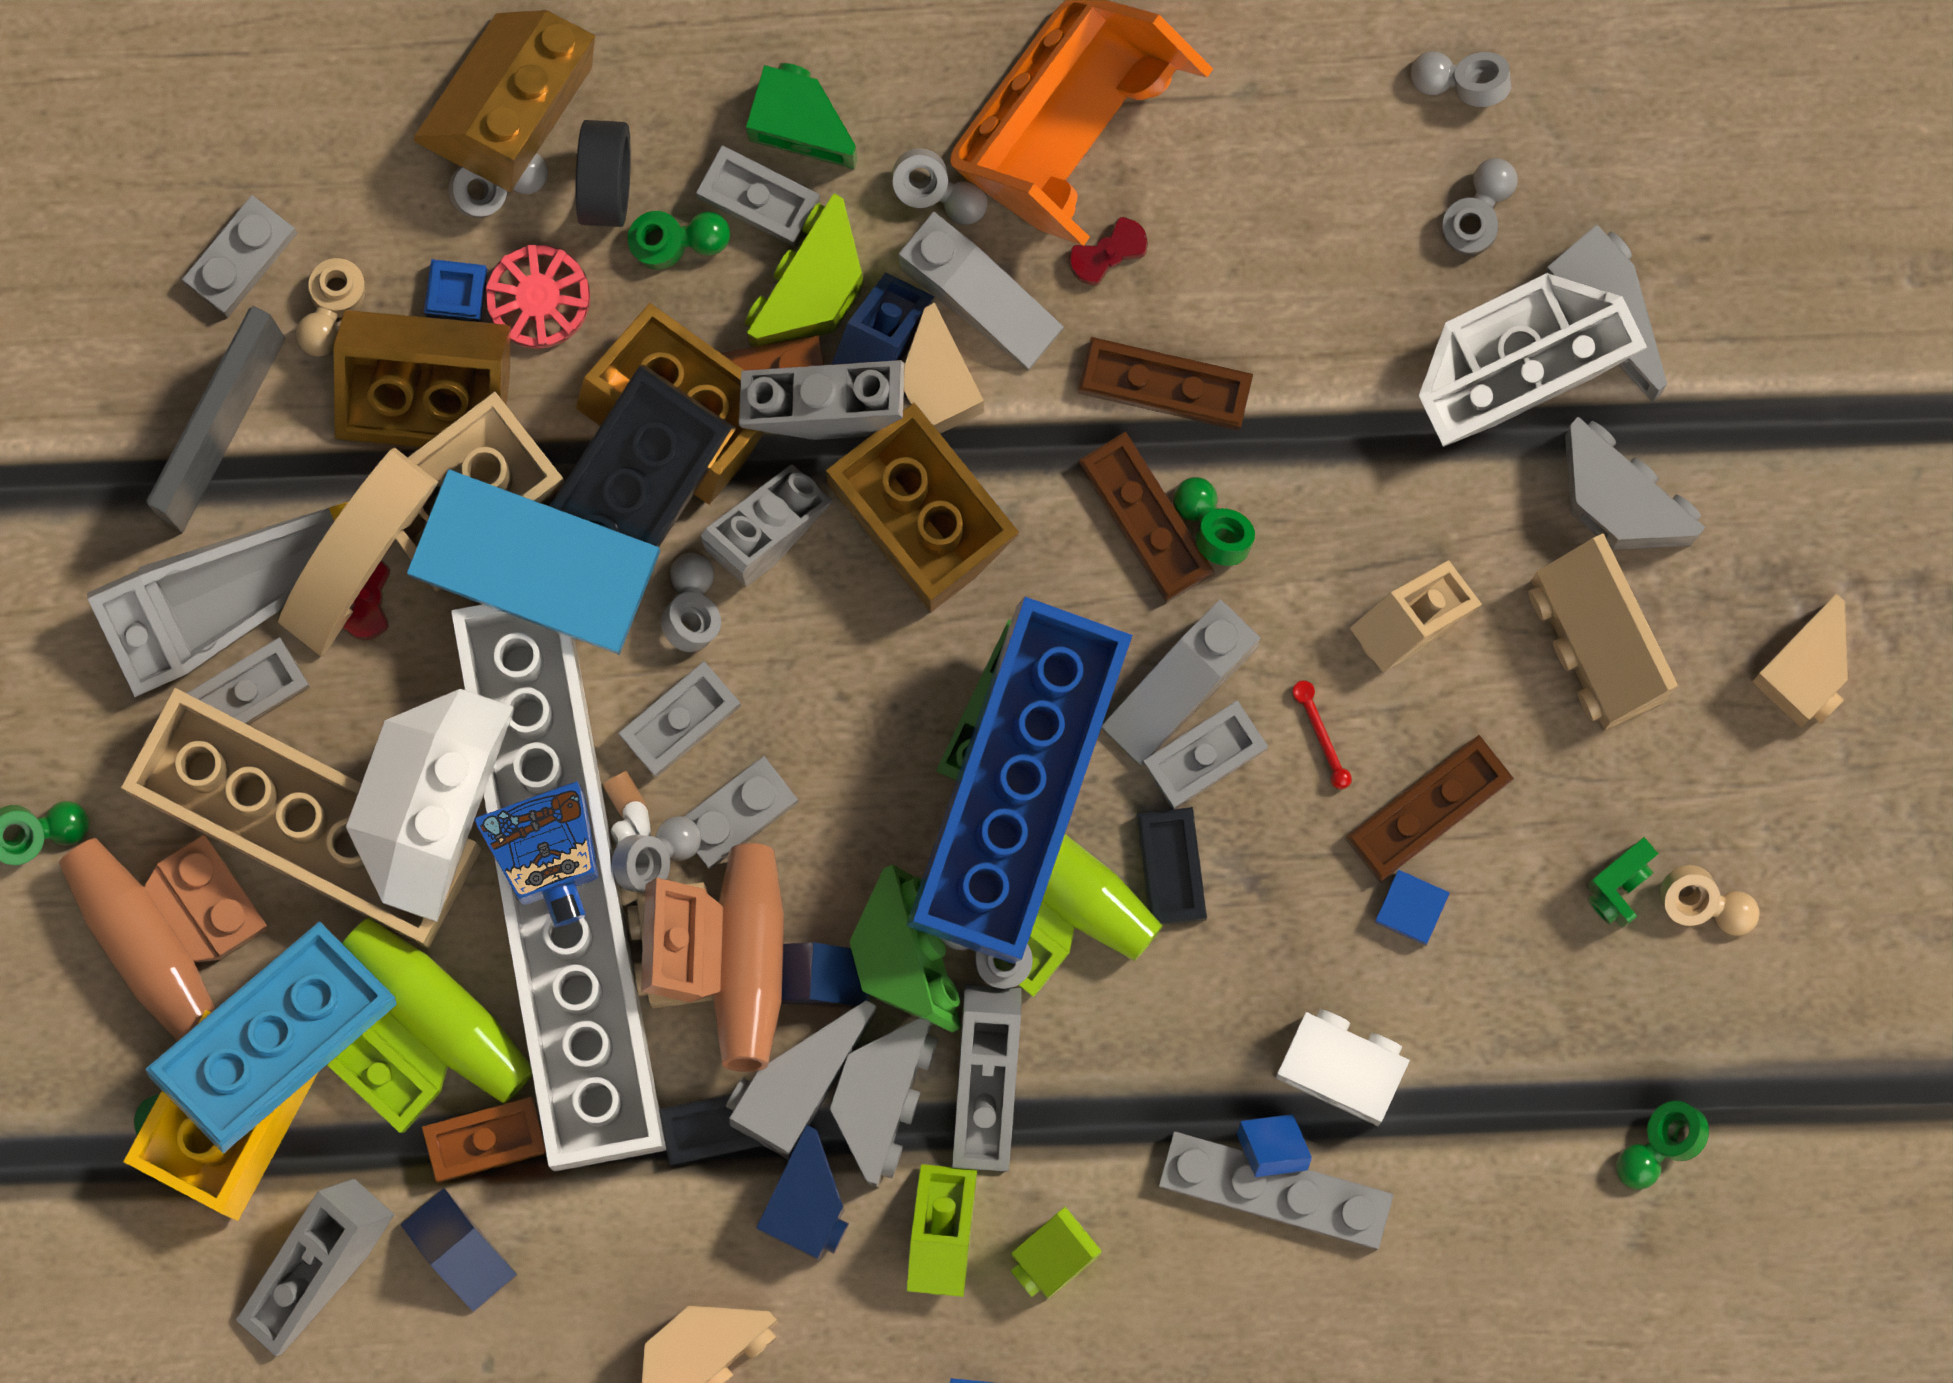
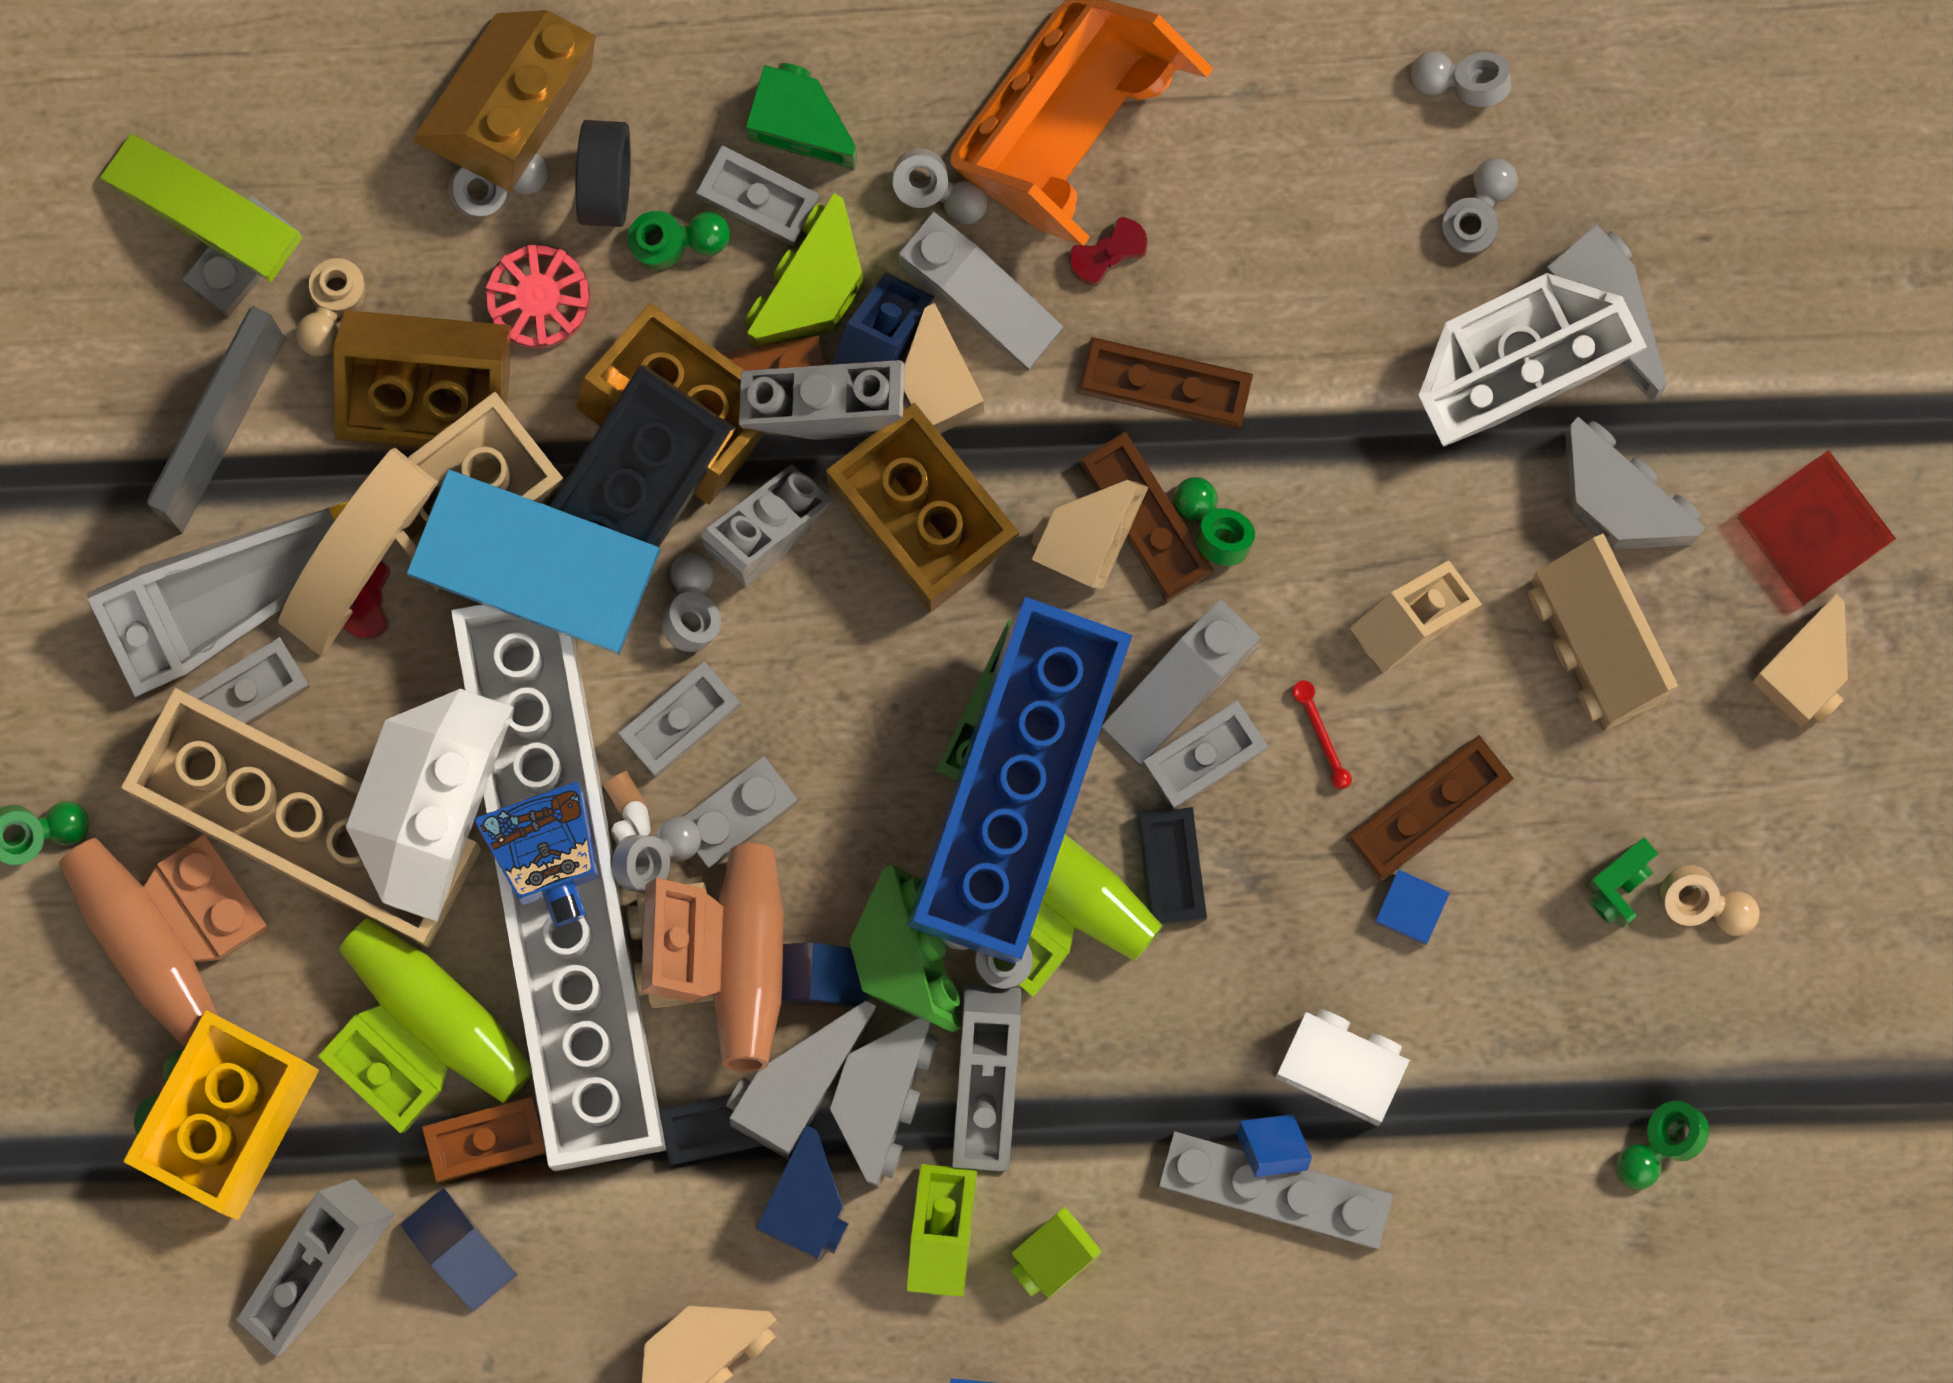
(201, 207): none -> lime slope
(271, 1037): dark azure tile -> none
(455, 290): blue tile -> none
(1088, 533): none -> tan slope
(1816, 528): none -> clear red tile

